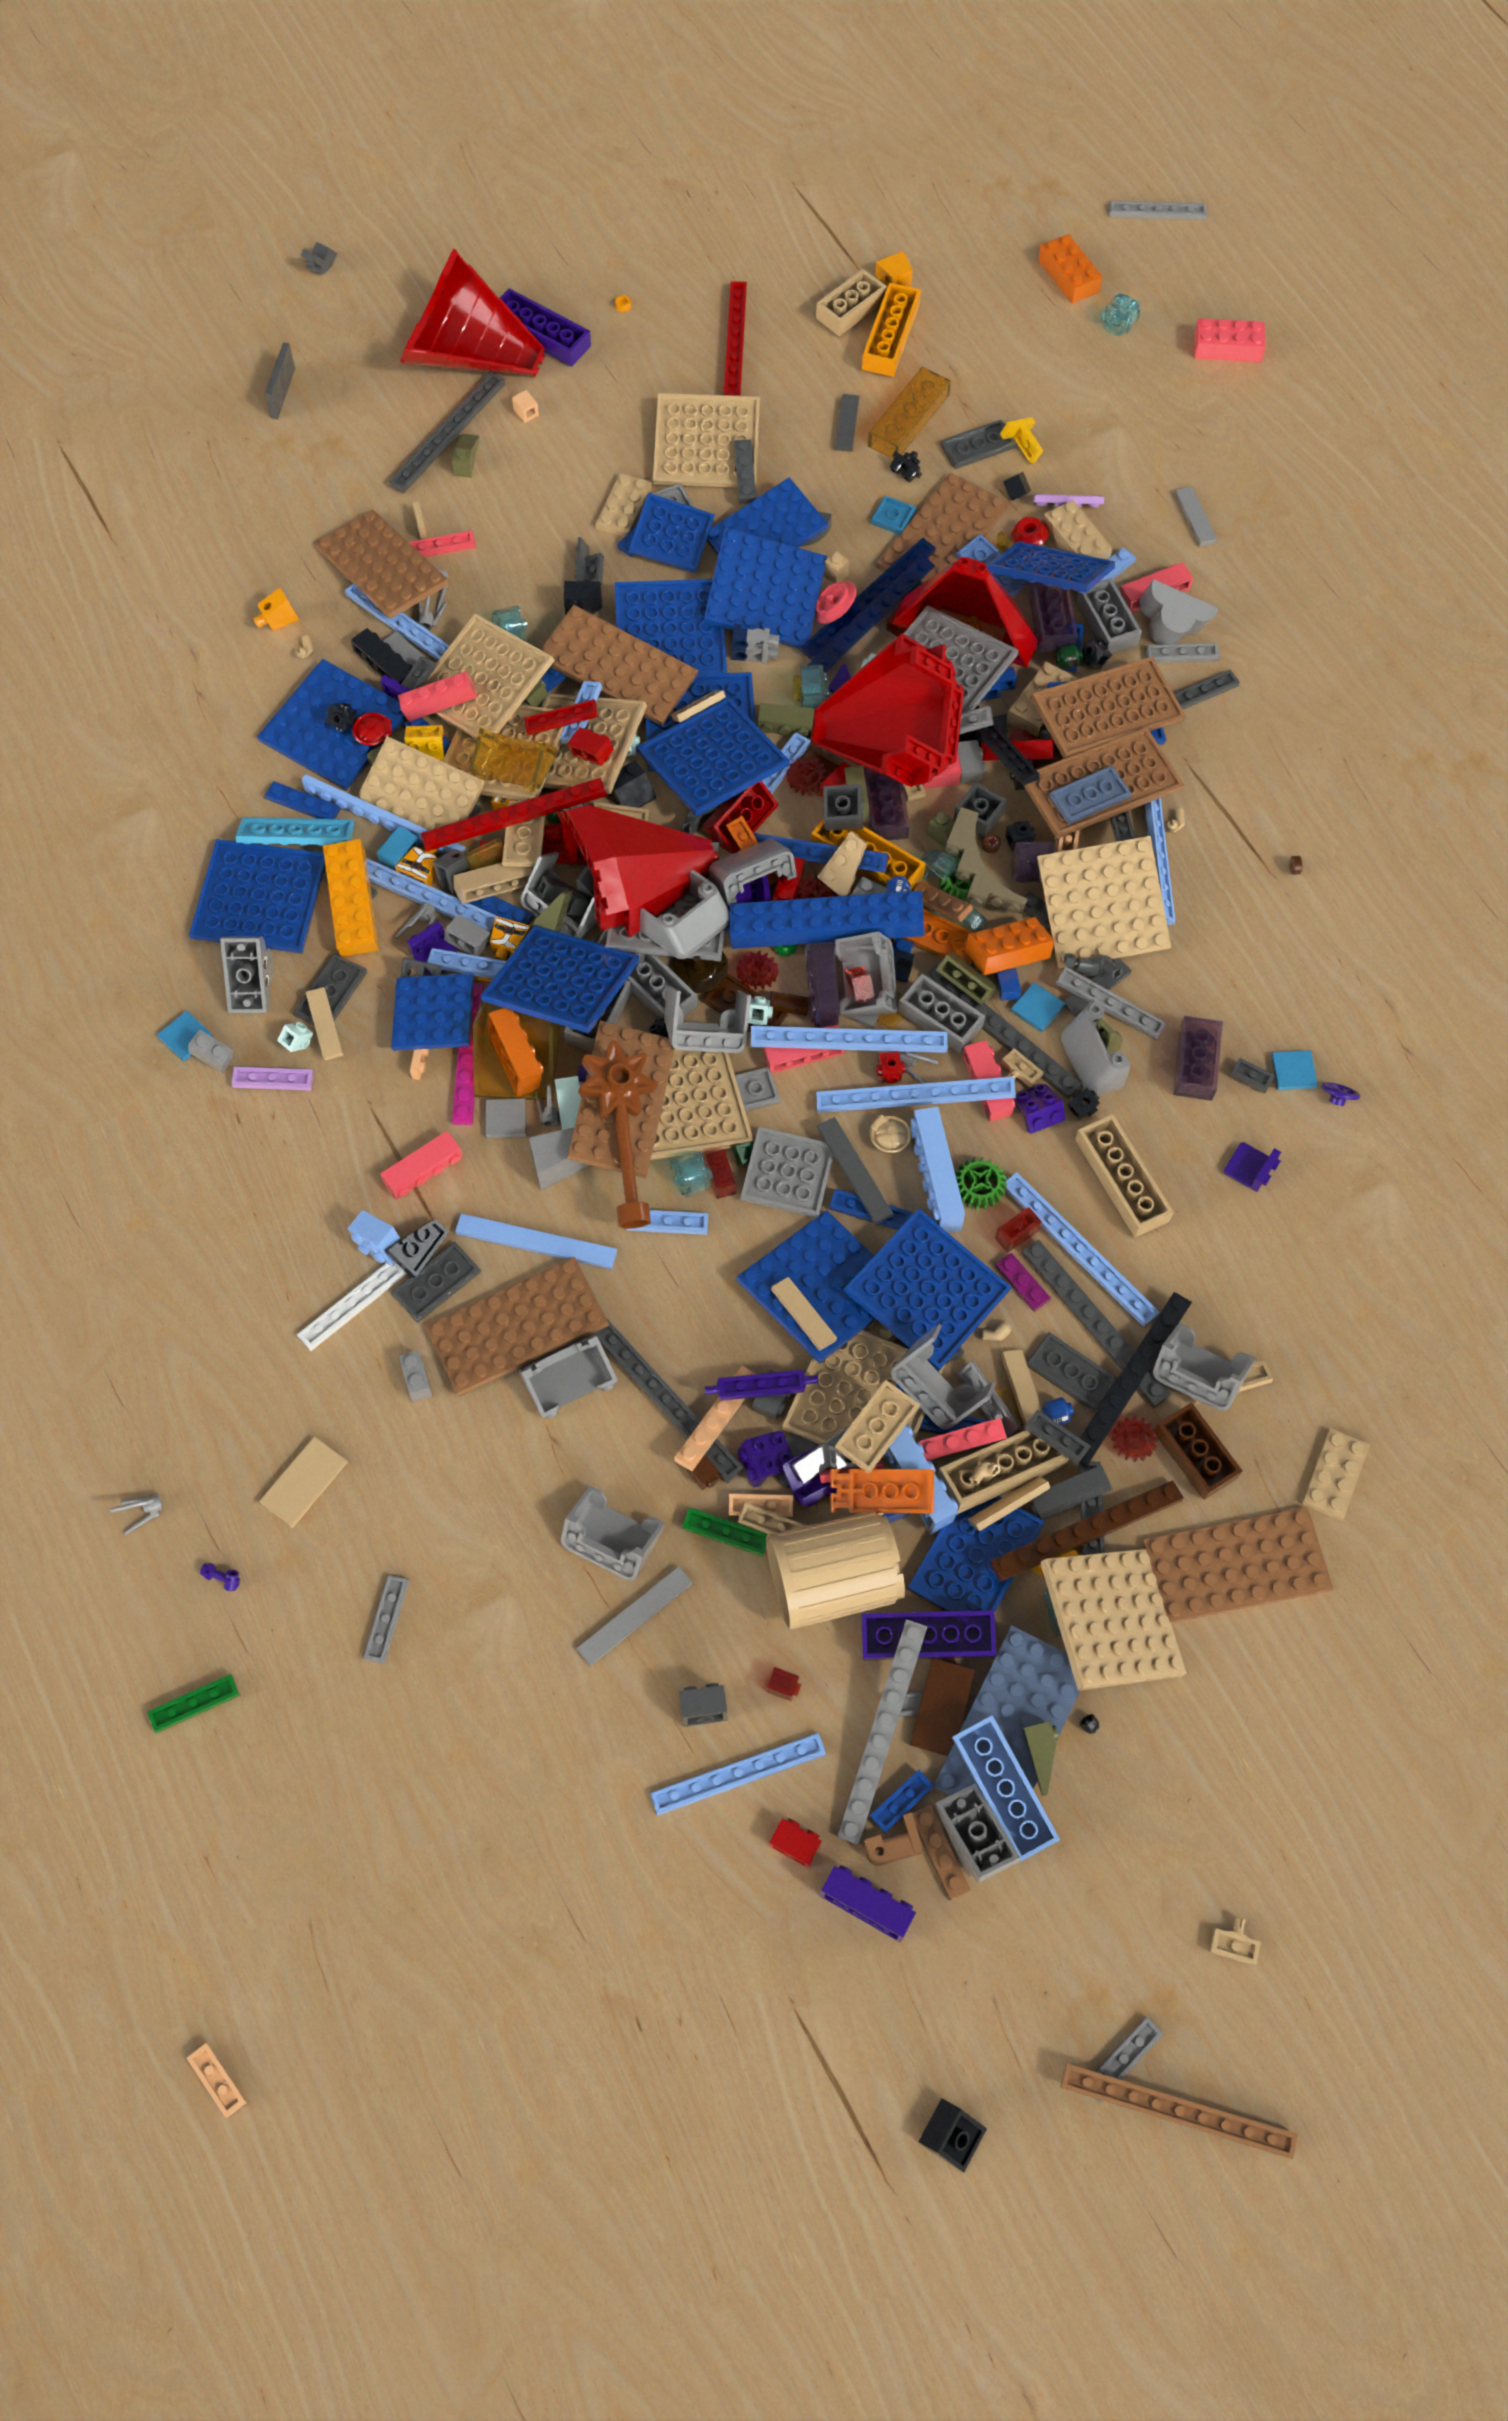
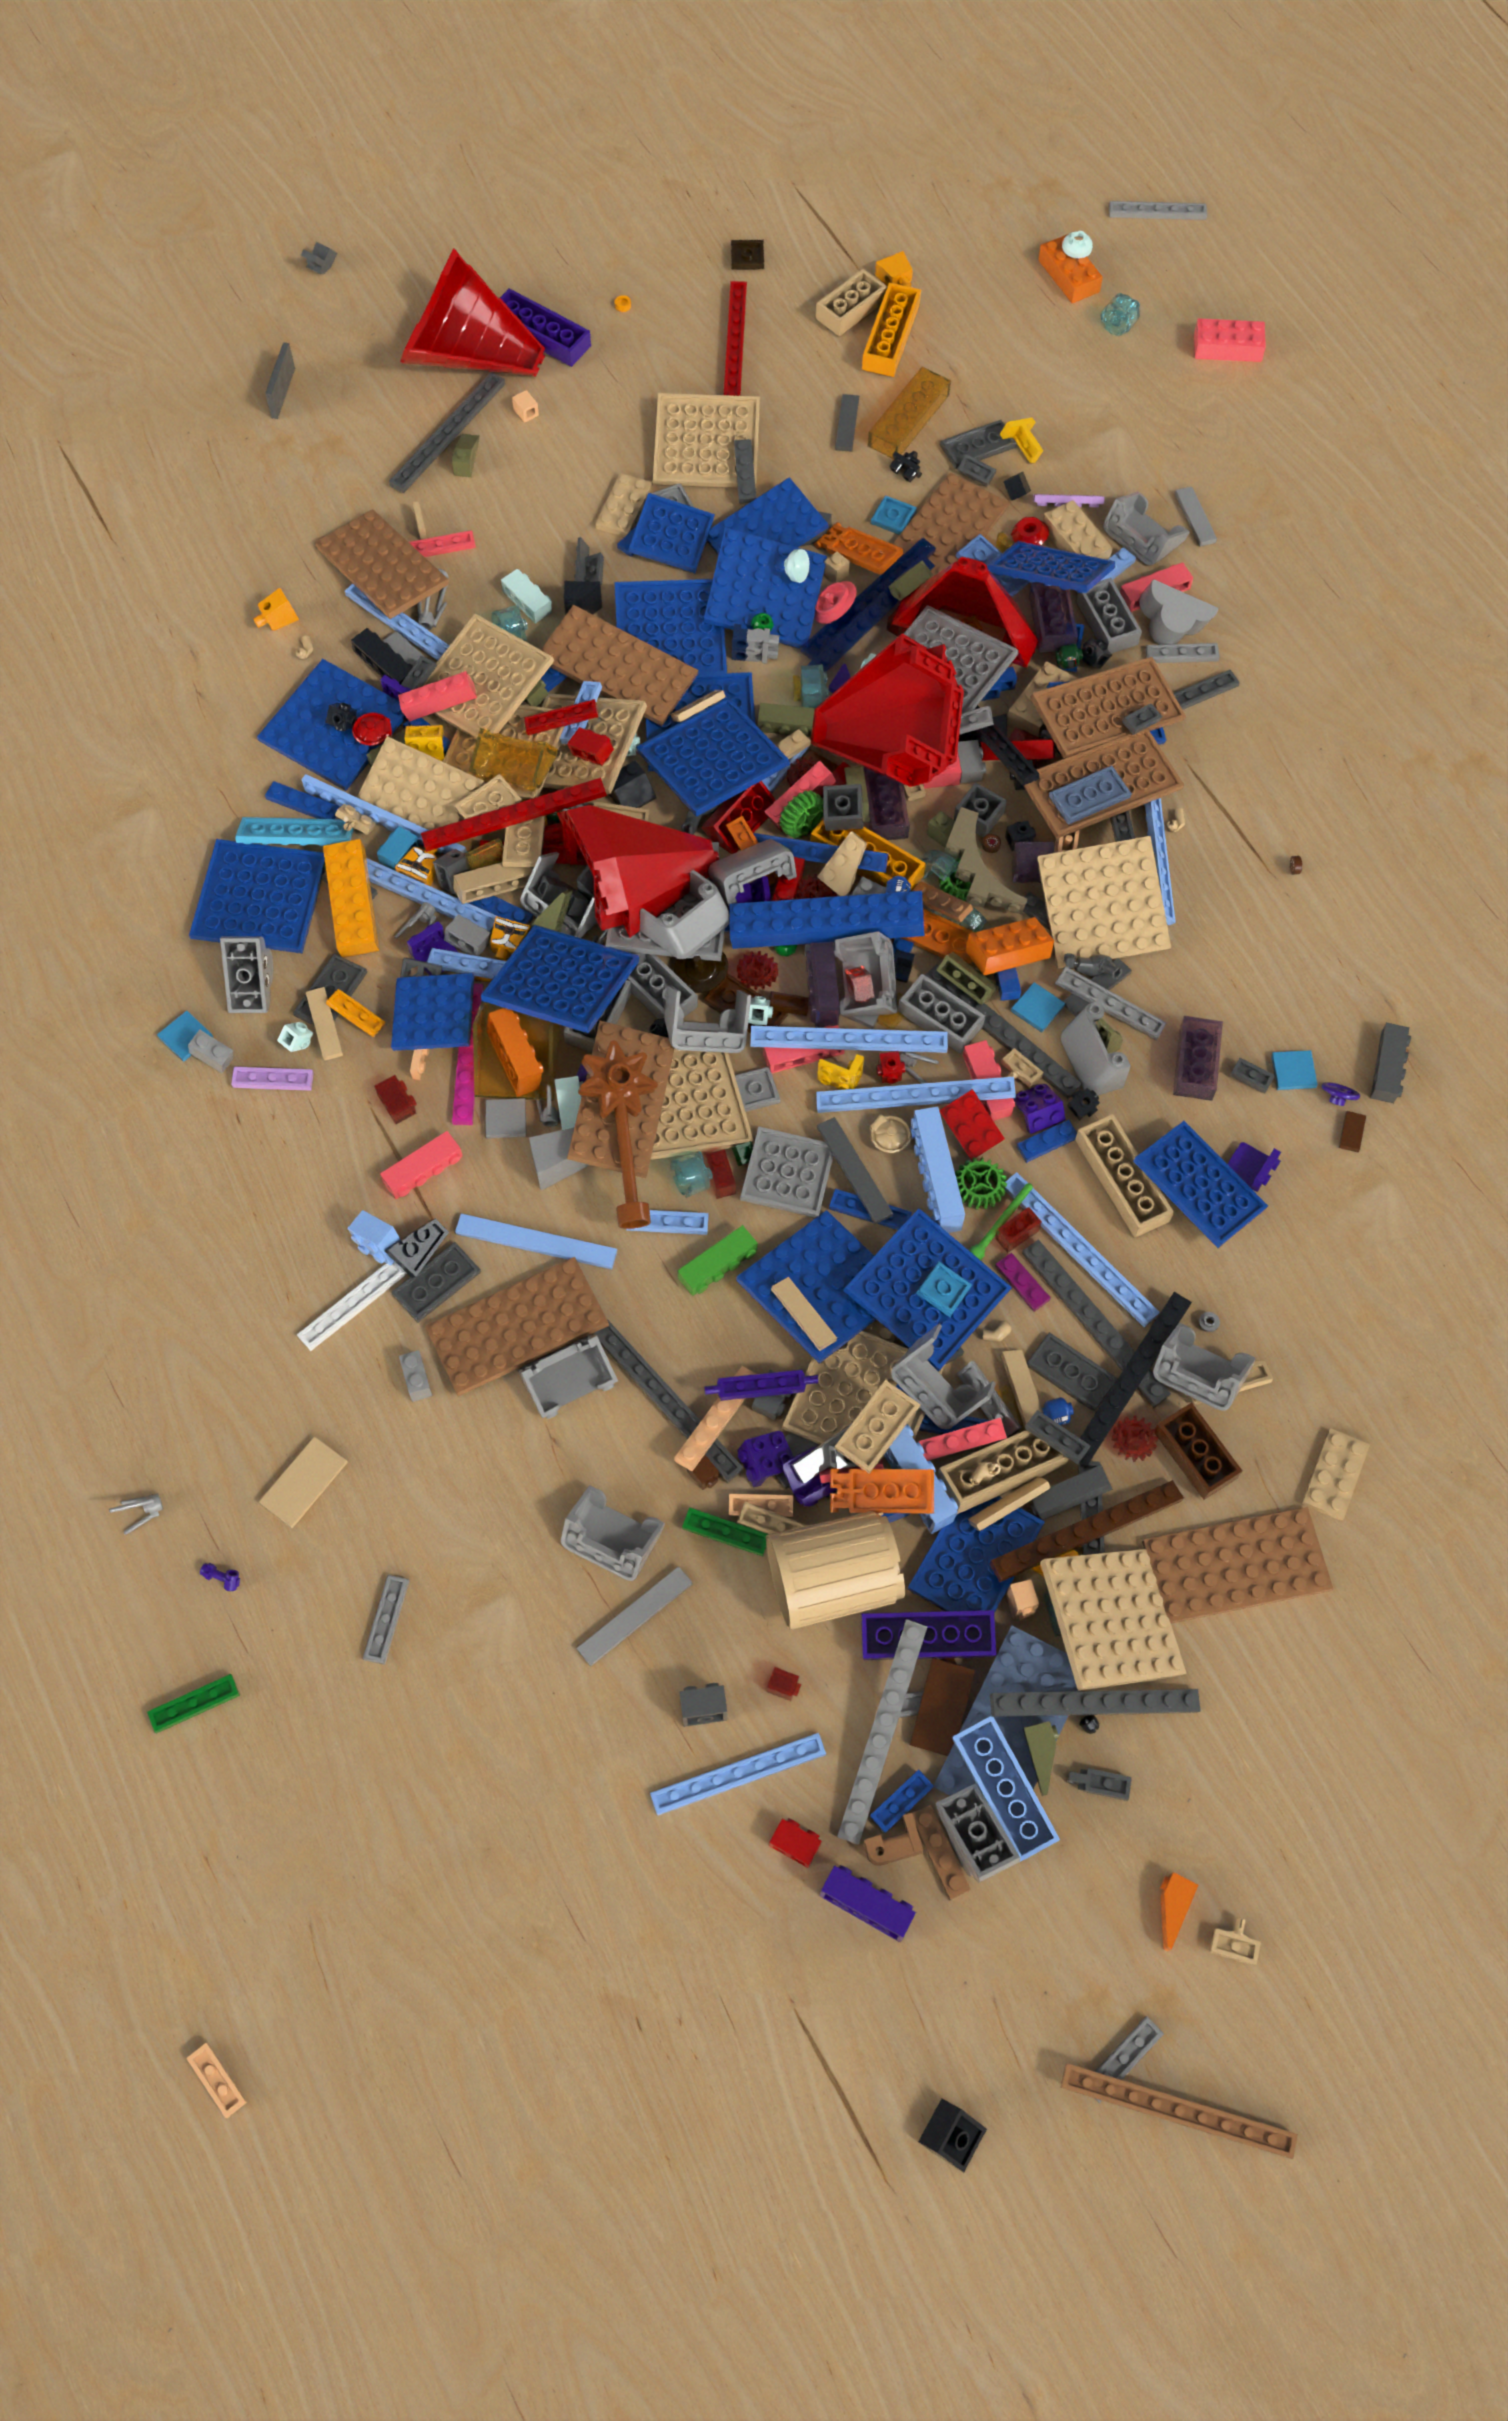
(355, 820): none -> tan plate
(355, 1012): none -> light orange tile
(395, 1099): none -> clear red brick
(487, 798): none -> tan wing
(526, 595): none -> light aqua brick
(718, 1260): none -> bright green brick
(747, 254): none -> dark brown plate
(762, 617): none -> green plate
(793, 744): none -> tan plate
(797, 565): none -> light aqua piece
(802, 814): none -> bright green gear
(813, 780): none -> coral brick
(840, 1077): none -> yellow bracket
(860, 548): none -> orange hinge
(910, 580): none -> olive slope
(944, 1289): none -> dark azure tile
(972, 1124): none -> red plate
(976, 470): none -> dark grey plate
(979, 1249): none -> bright green piece
(1022, 1600): none -> light nougat brick
(1047, 1141): none -> blue plate
(1077, 248): none -> light aqua piece
(1094, 1703): none -> dark grey plate
(1101, 1783): none -> dark grey hinge
(1139, 532): none -> light grey windscreen
(1142, 719): none -> dark grey plate
(1175, 1902): none -> orange slope
(1200, 1184): none -> blue plate
(1206, 1326): none -> light grey plate
(1352, 1131): none -> reddish brown tile
(1390, 1063): none -> dark grey brick

